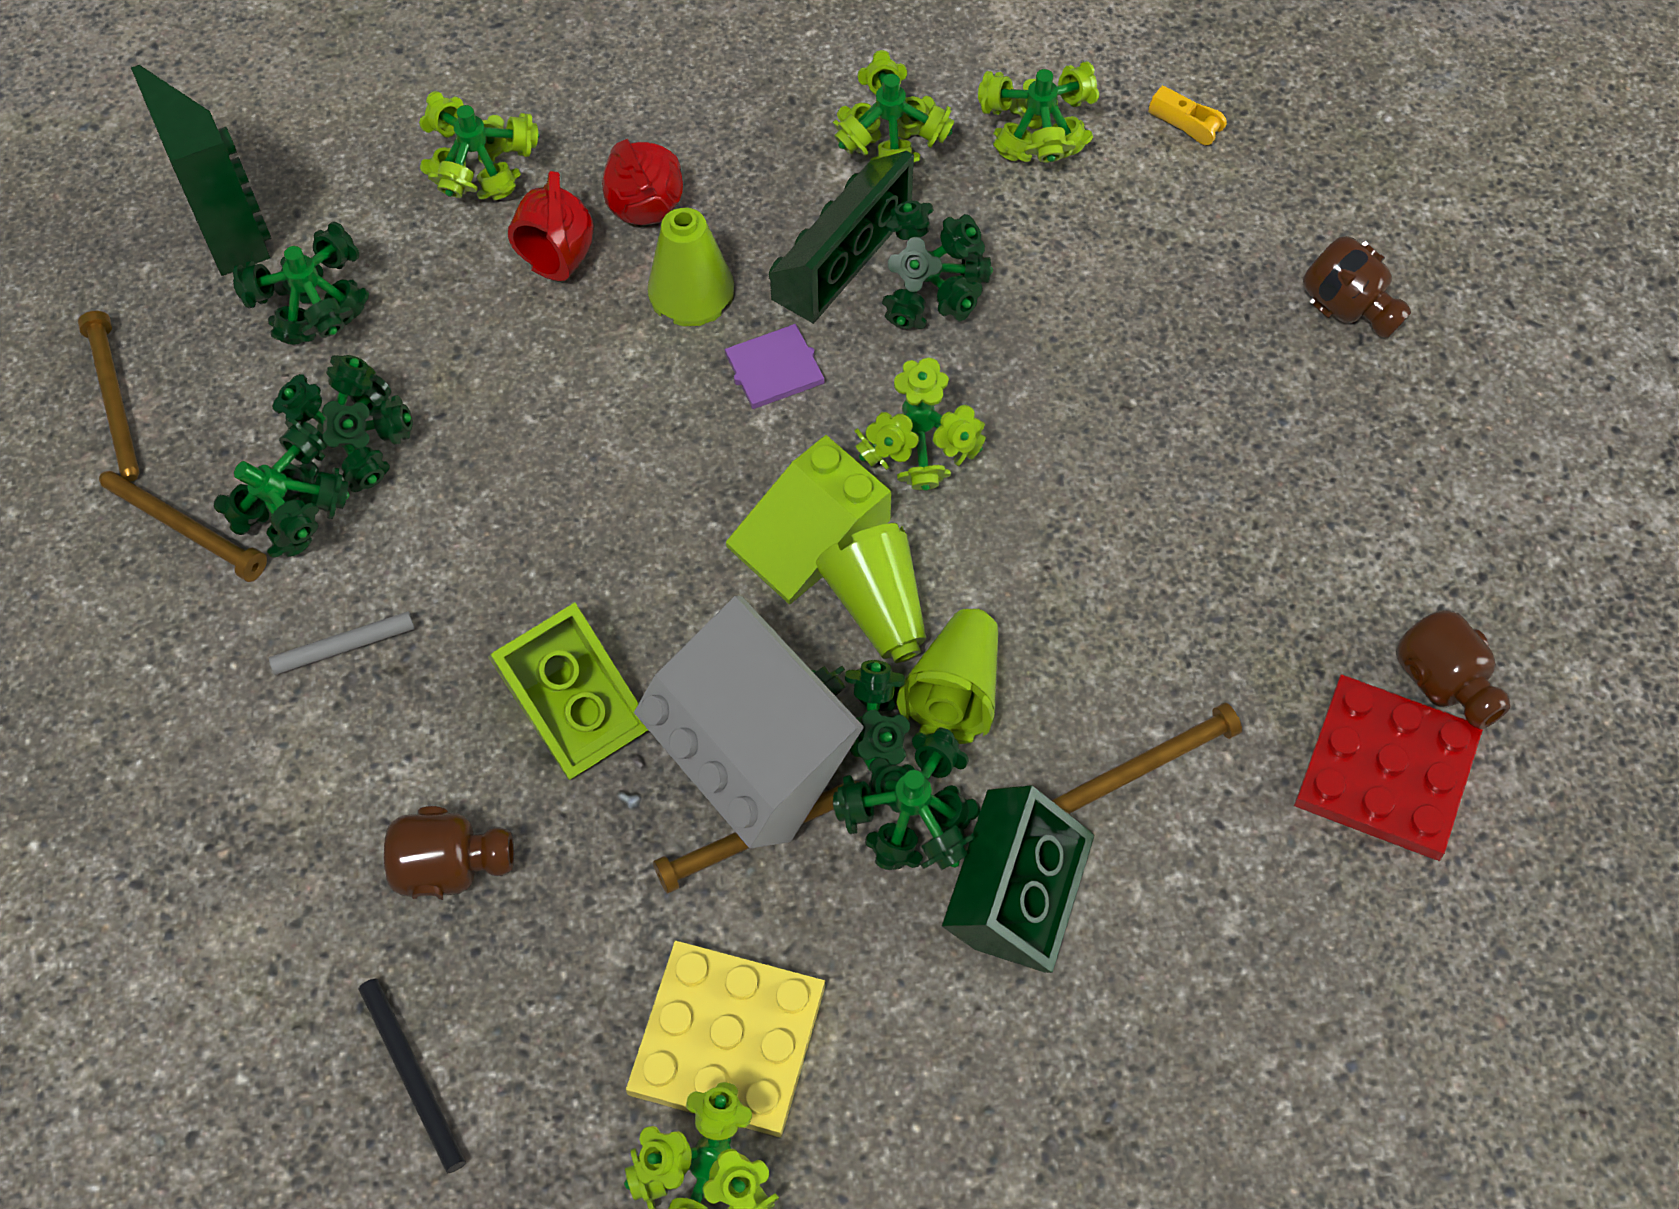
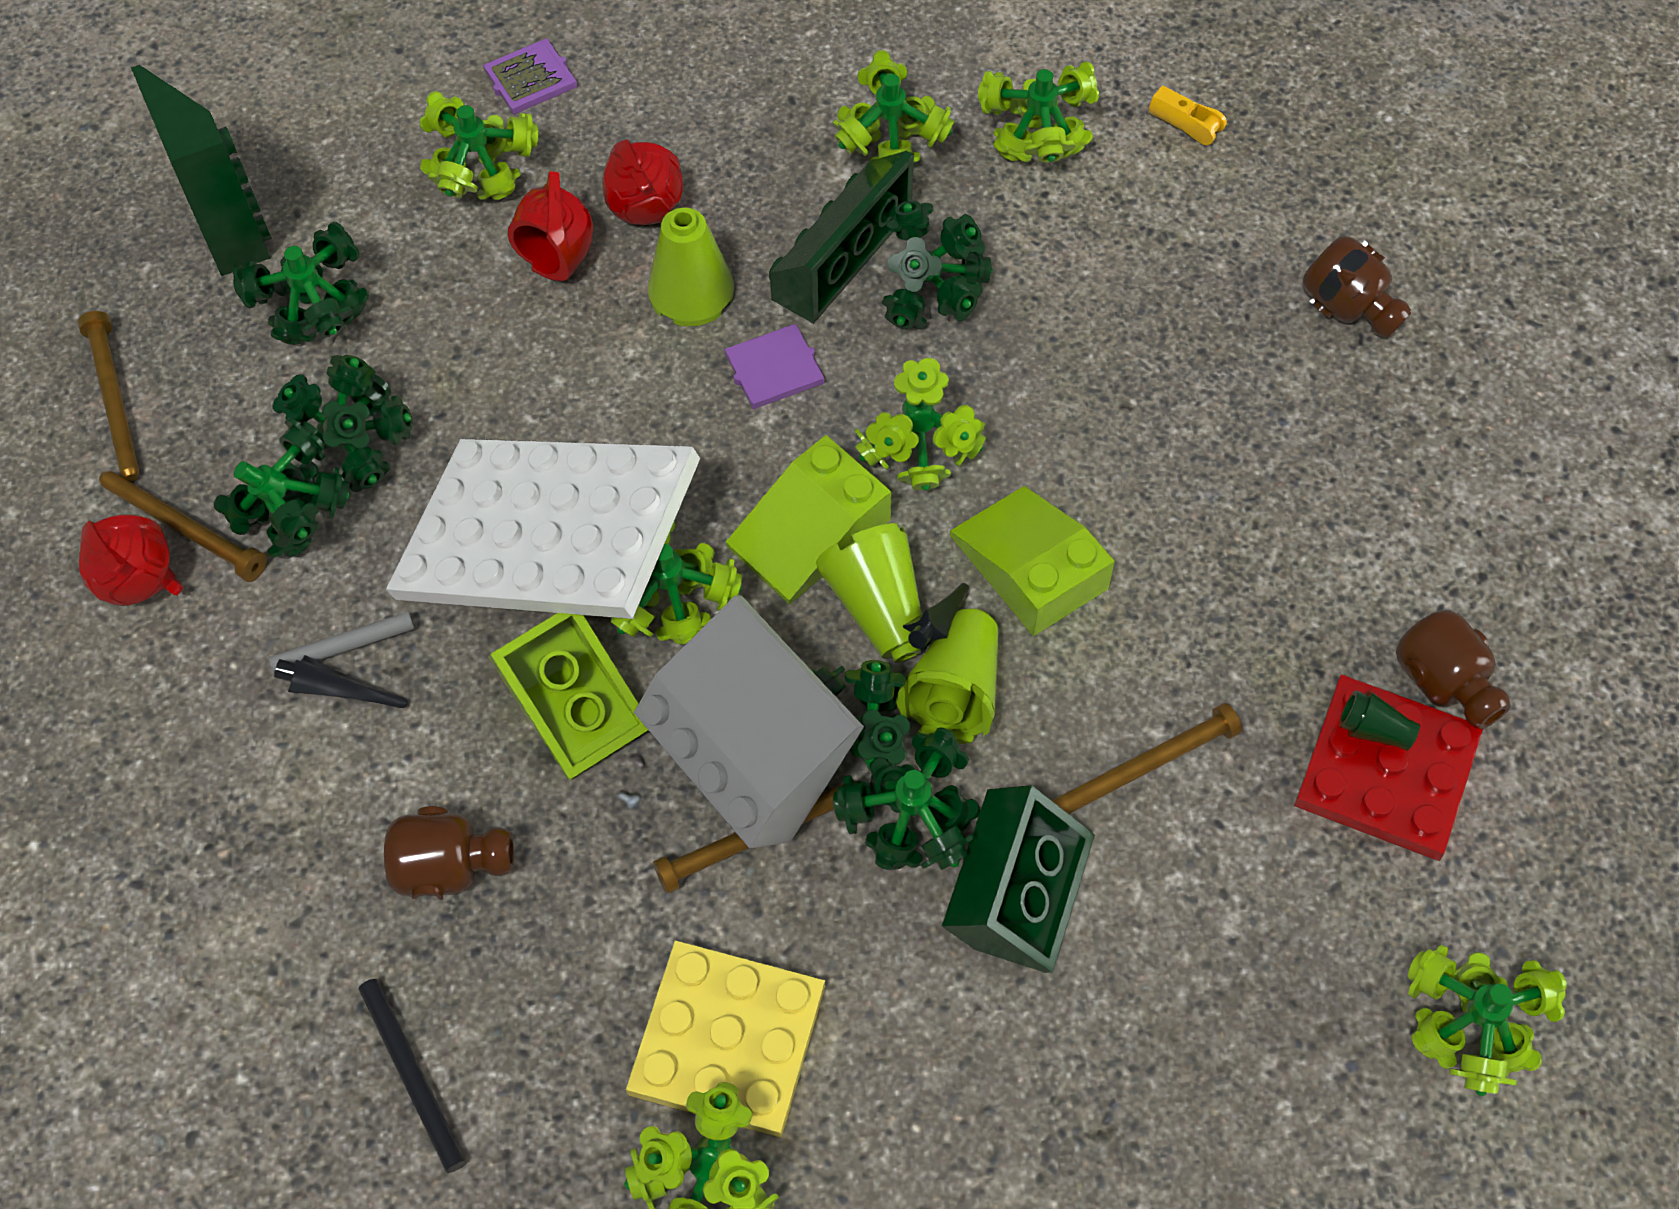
(125, 560): none -> red helmet
(318, 679): none -> black piece
(530, 76): none -> piece
(545, 526): none -> white plate
(681, 573): none -> lime plant
(936, 620): none -> black piece
(1035, 558): none -> lime slope
(1376, 721): none -> dark green cone
(1487, 1003): none -> lime plant

